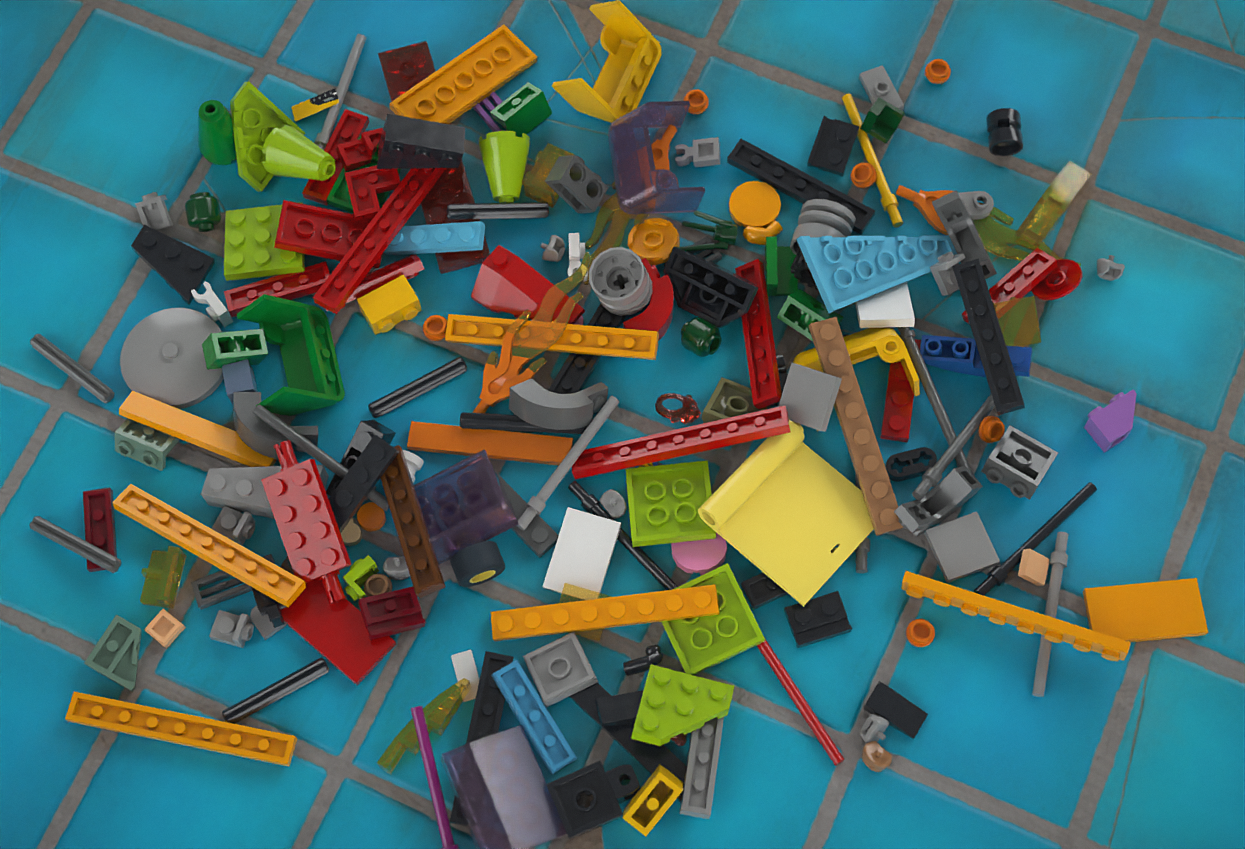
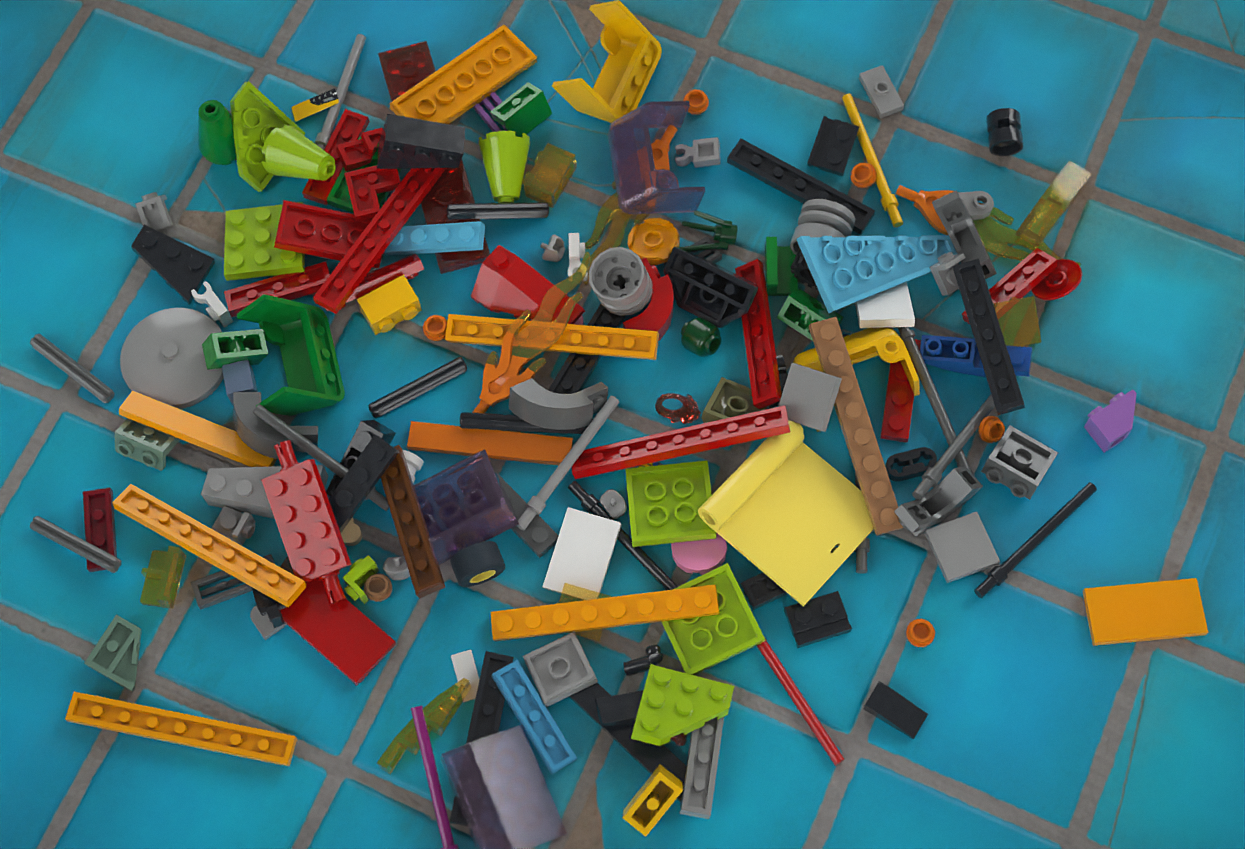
(164, 628): light nougat tile -> none
(203, 211): dark green head -> none
(232, 628): light grey bracket -> none
(275, 691): black axle -> none
(371, 517): orange tile -> none
(391, 613): dark red plate -> none
(576, 184): dark grey brick -> none
(606, 794): black plate -> none
(754, 204): light orange tile -> none
(758, 235): light orange arm -> none
(874, 728): light grey piece -> none
(875, 756): medium nougat piece -> none
(882, 120): dark green panel -> none
(937, 71): orange plate -> none
(1025, 620): light orange plate -> none
(1033, 567): light nougat tile -> none
(1058, 562): light grey bar -> none
(1108, 269): light grey piece -> none

